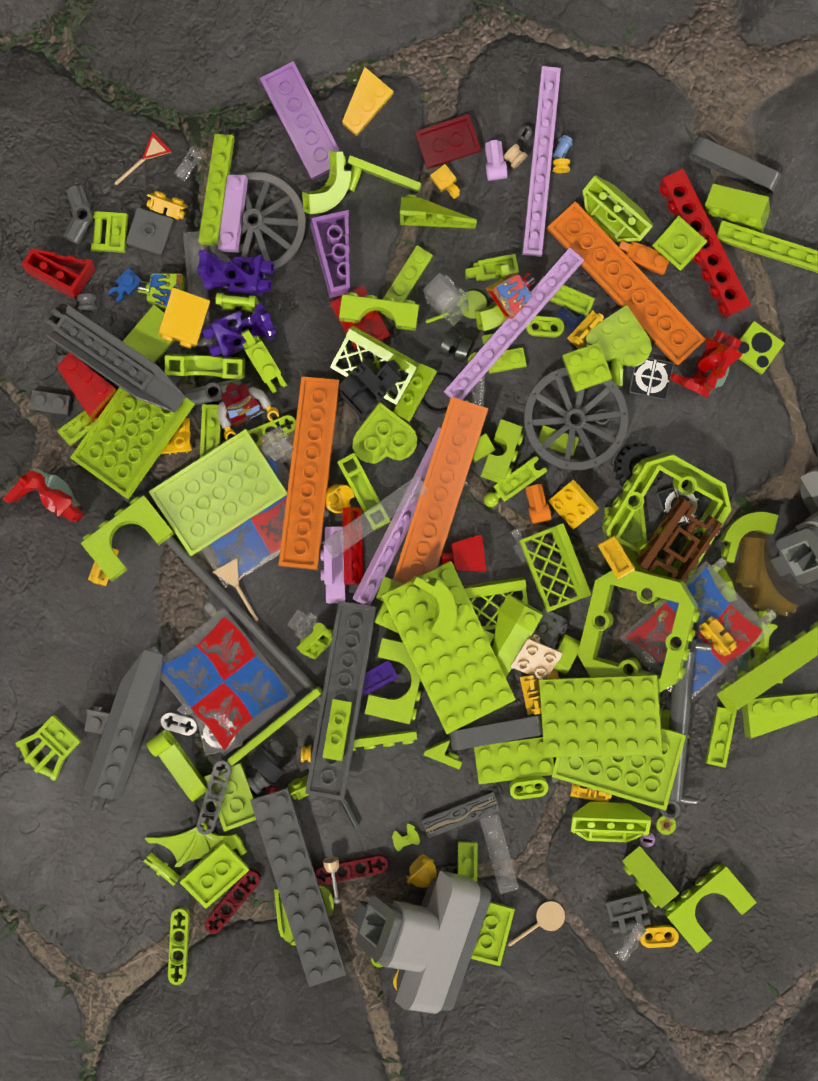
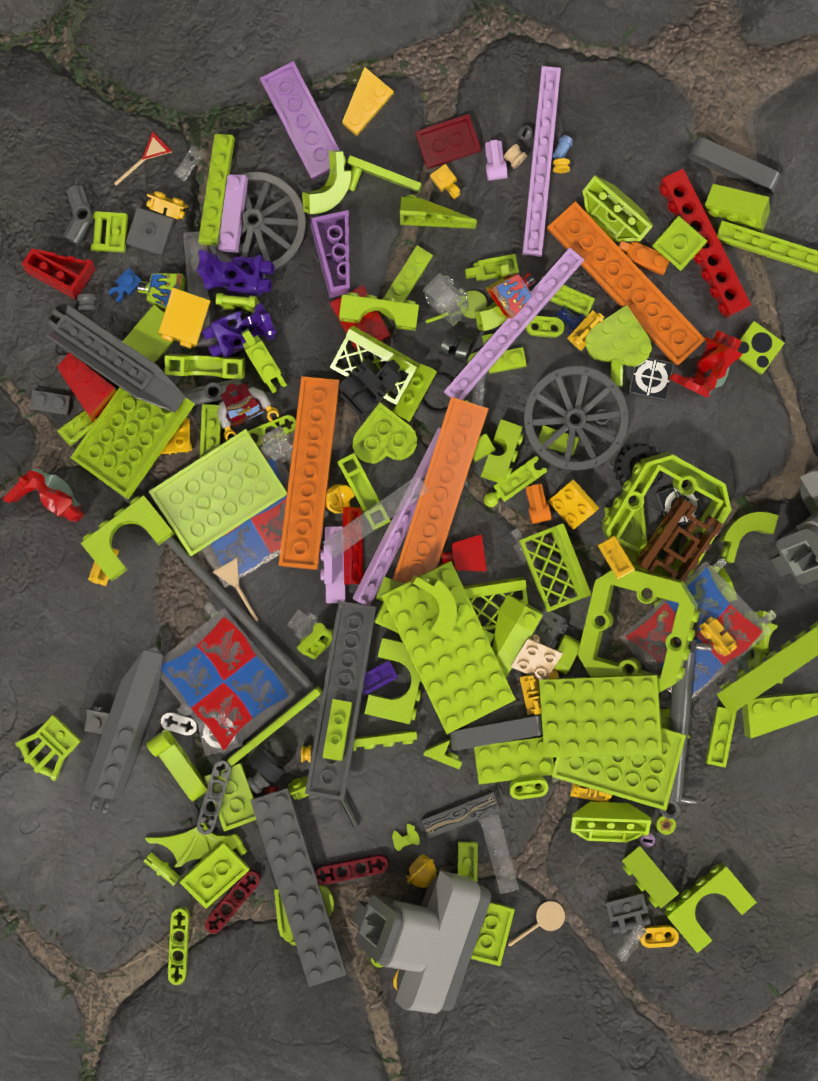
(331, 865): hinge -> none
(587, 367): lime plate -> none
(753, 572): clear yellow arch -> none

